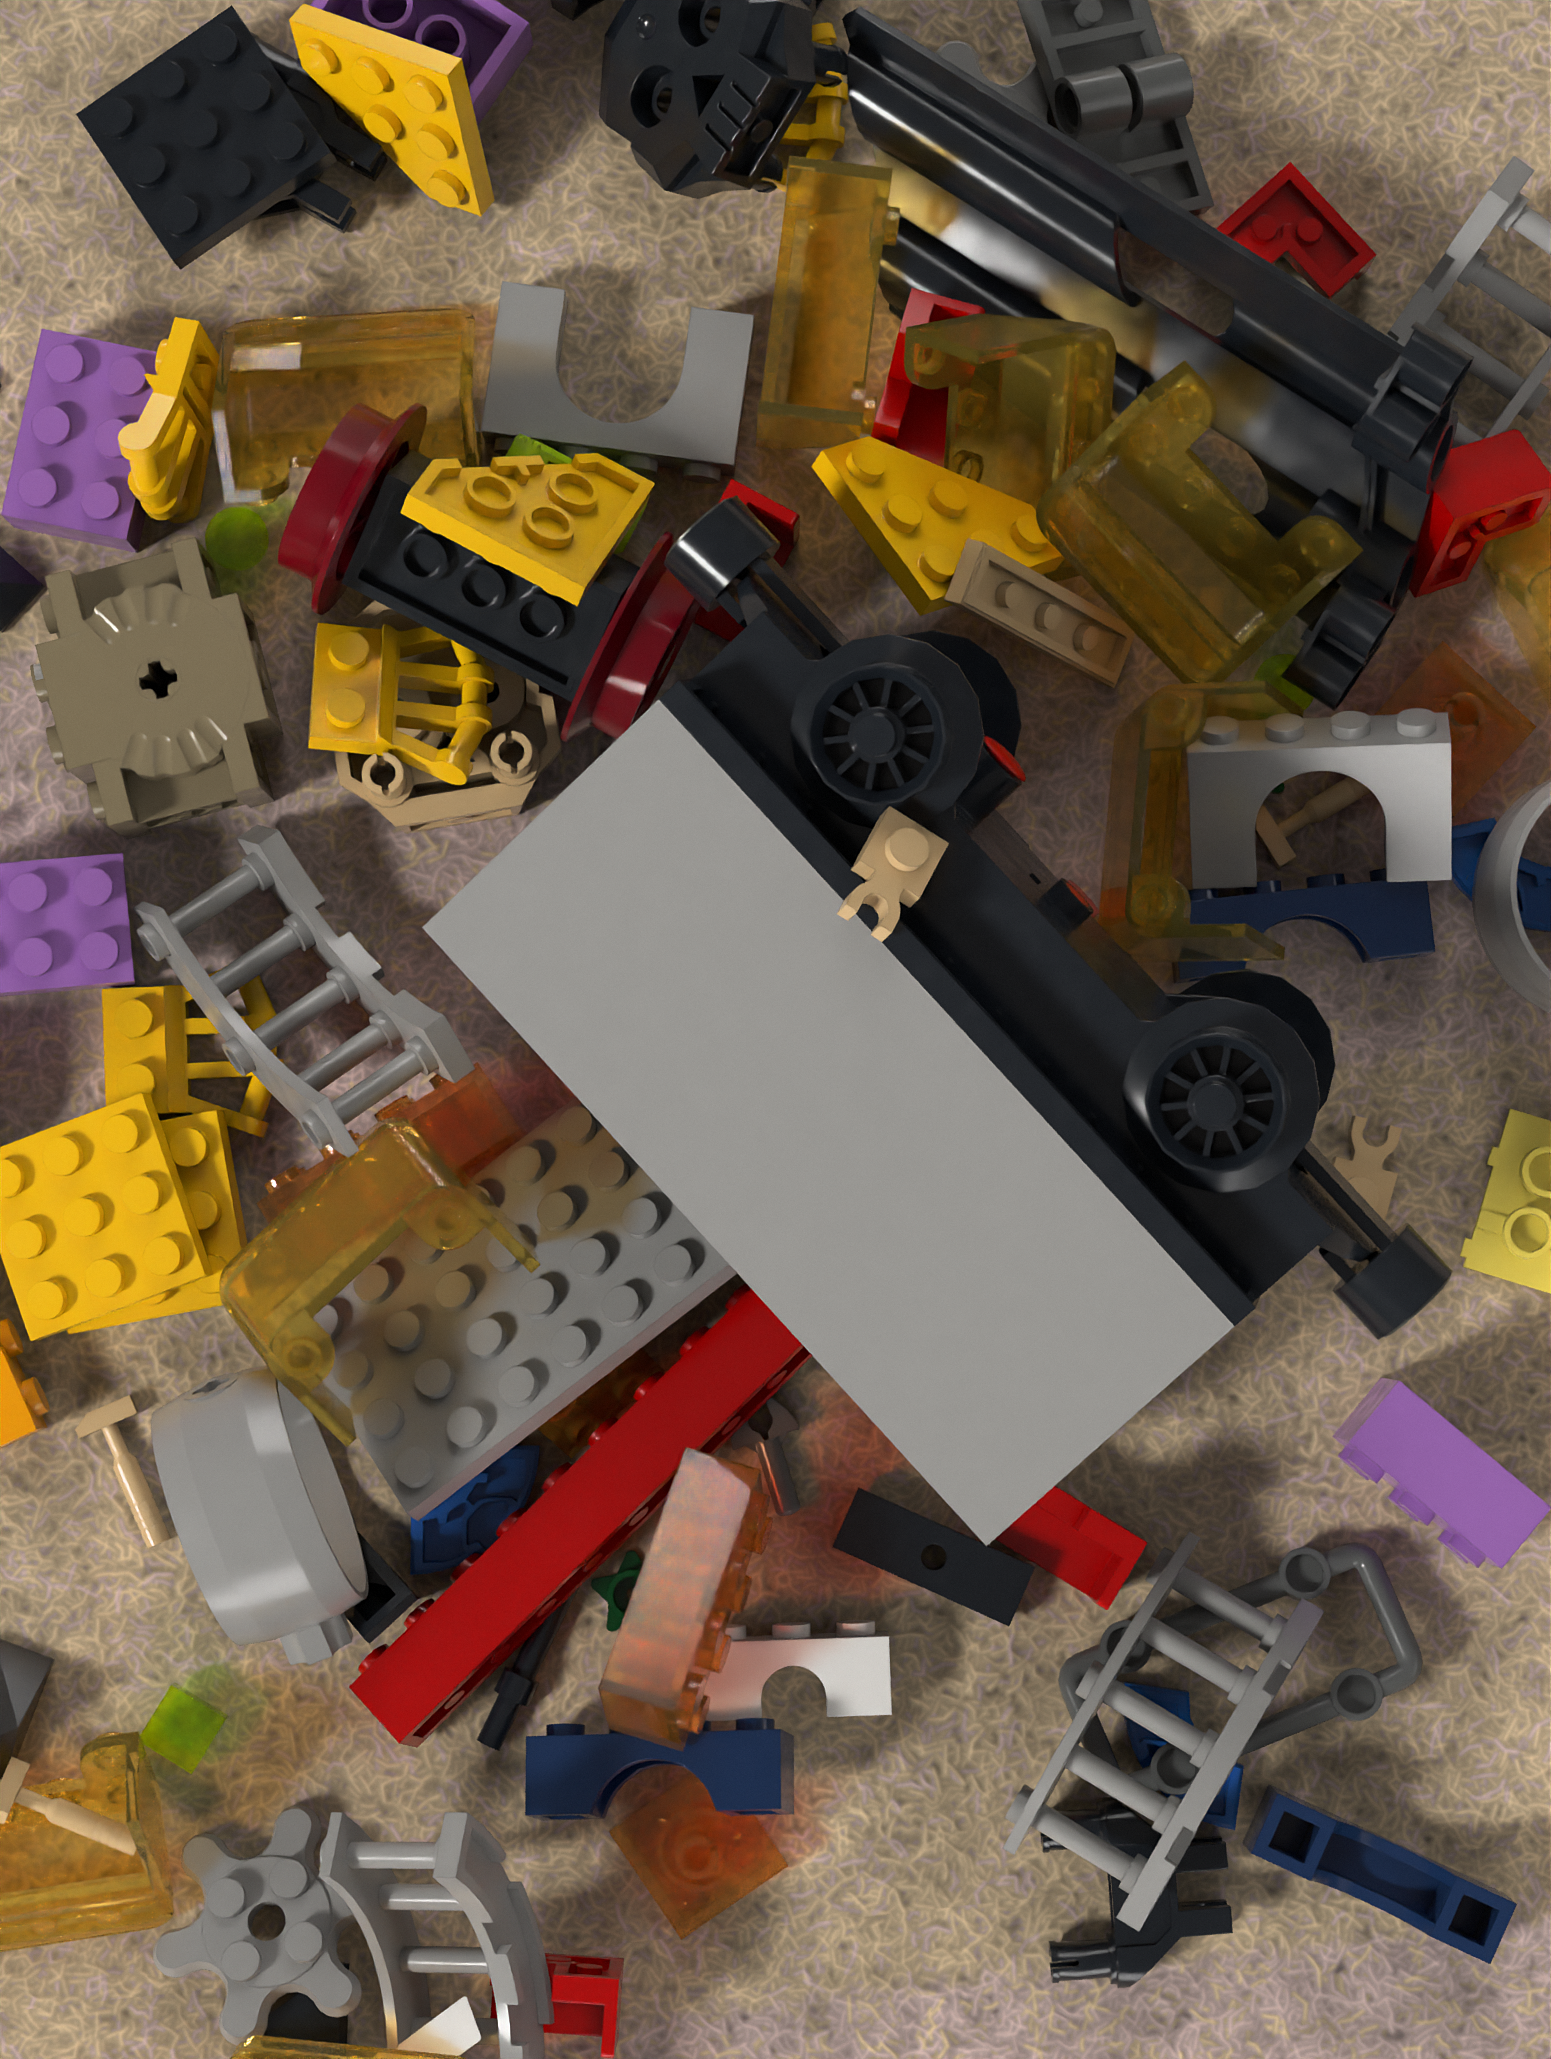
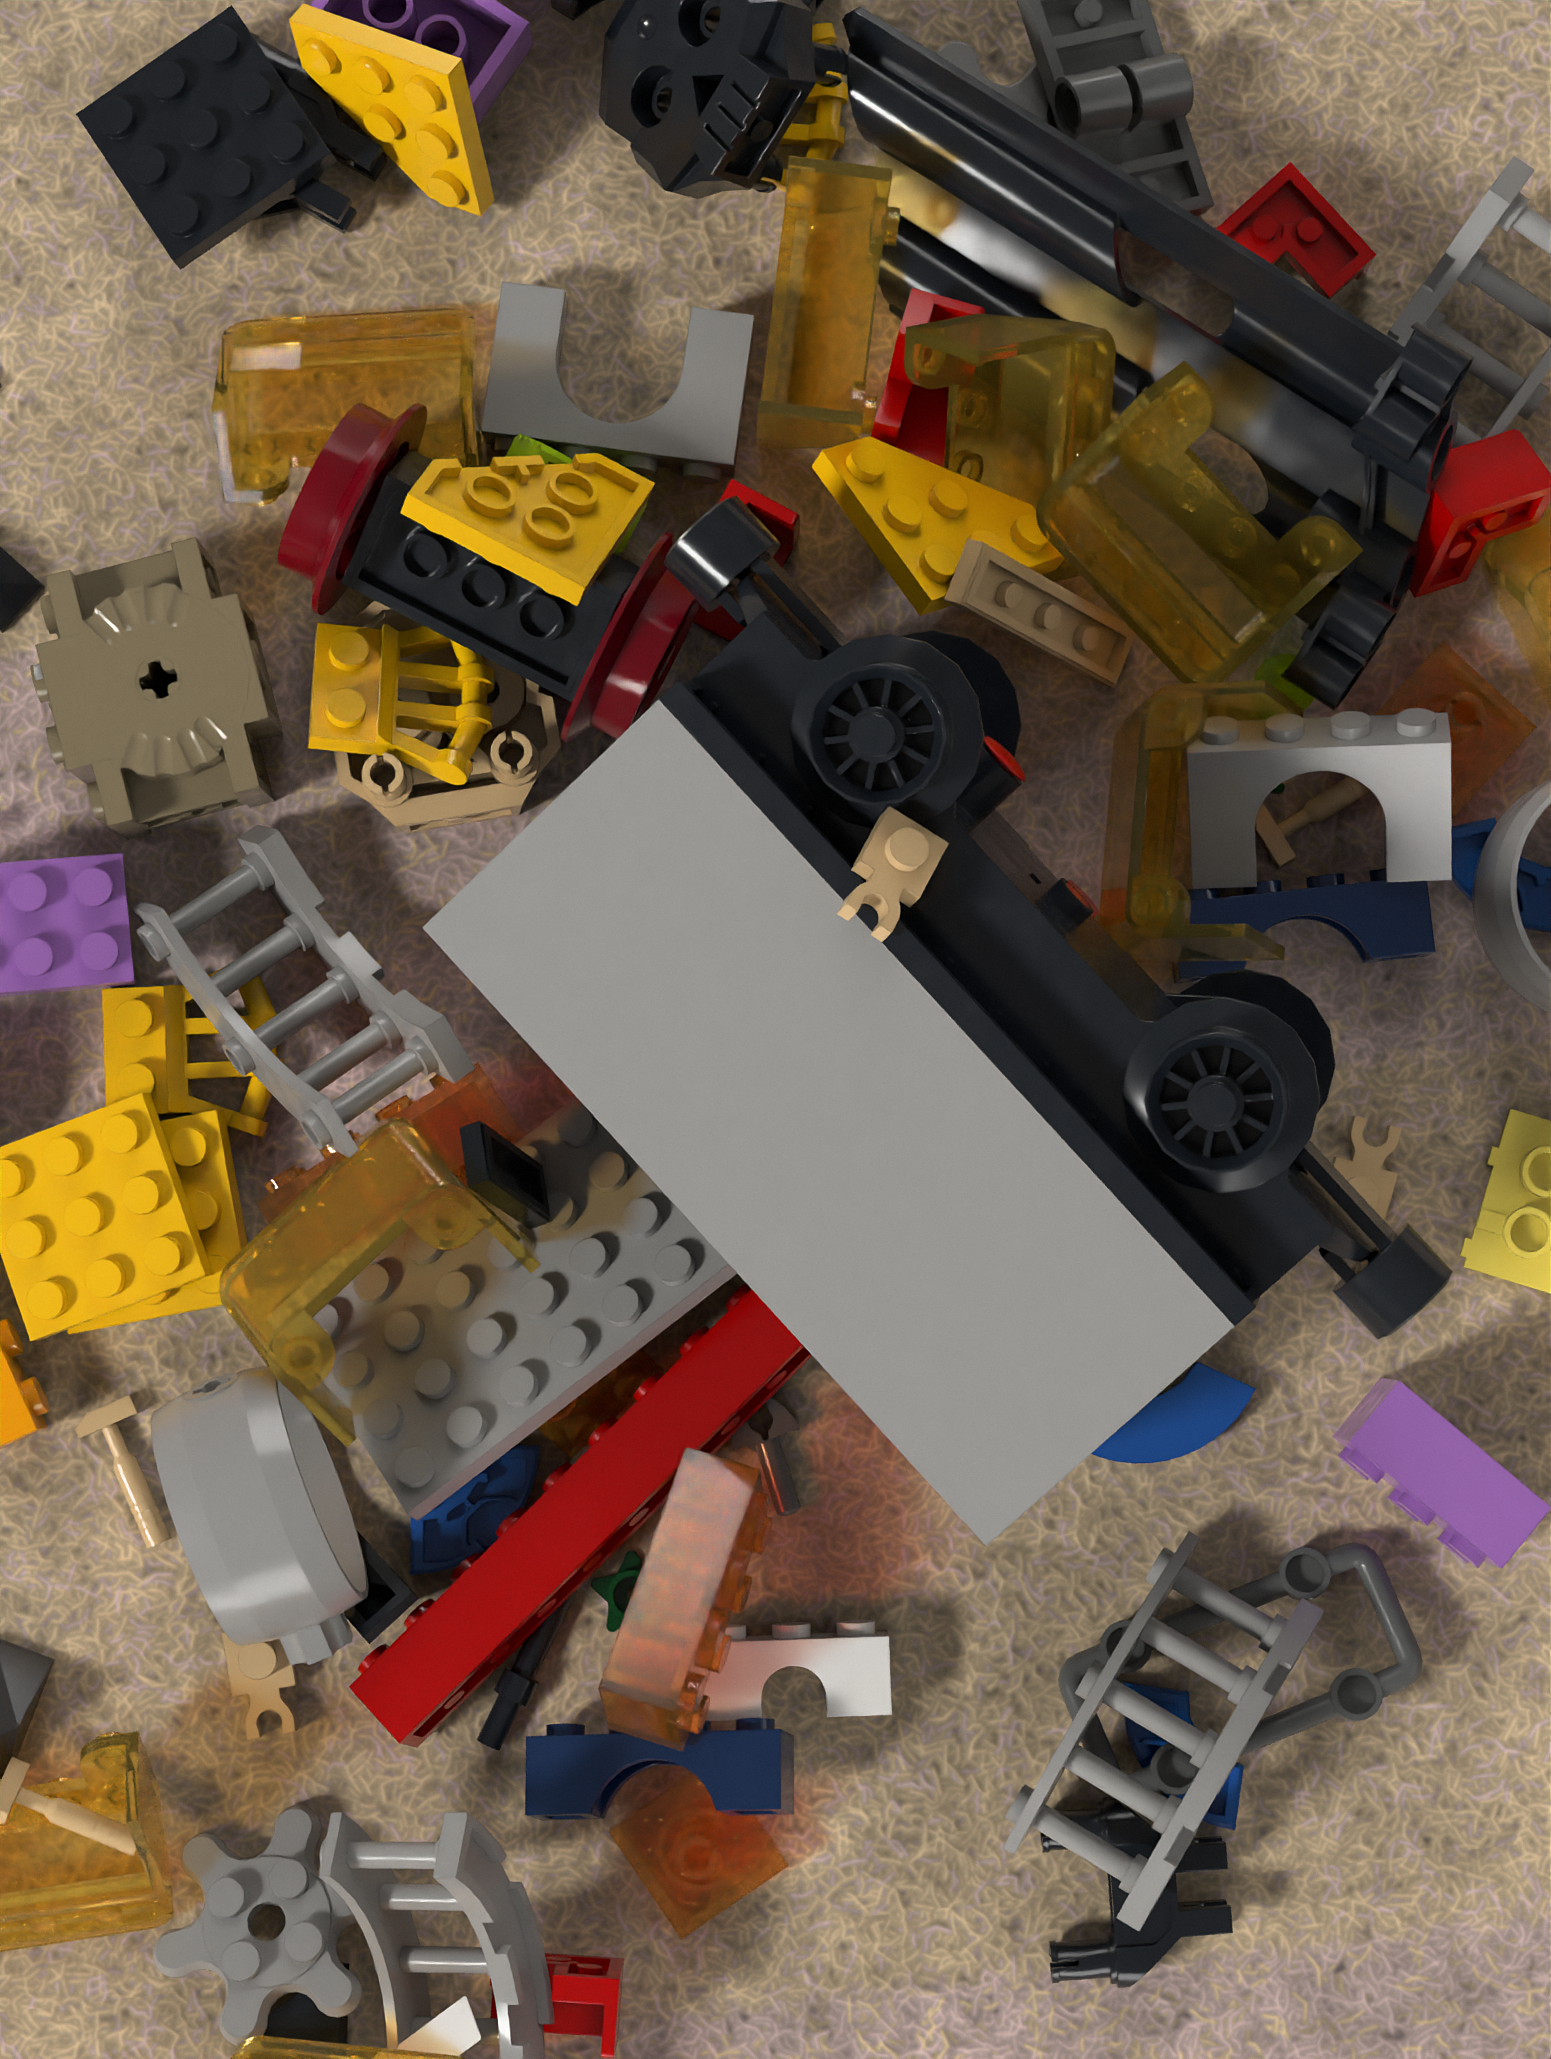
(67, 453): medium lavender brick -> none
(176, 427): yellow plate -> none
(183, 1728): clear neon green plate -> none
(237, 538): clear neon green plate -> none
(262, 1673): none -> tan plate
(504, 1175): none -> black tile
(969, 1575): black tile -> none
(1075, 1545): red panel -> none
(1179, 1418): none -> blue tile
(1379, 1873): dark blue arch -> none

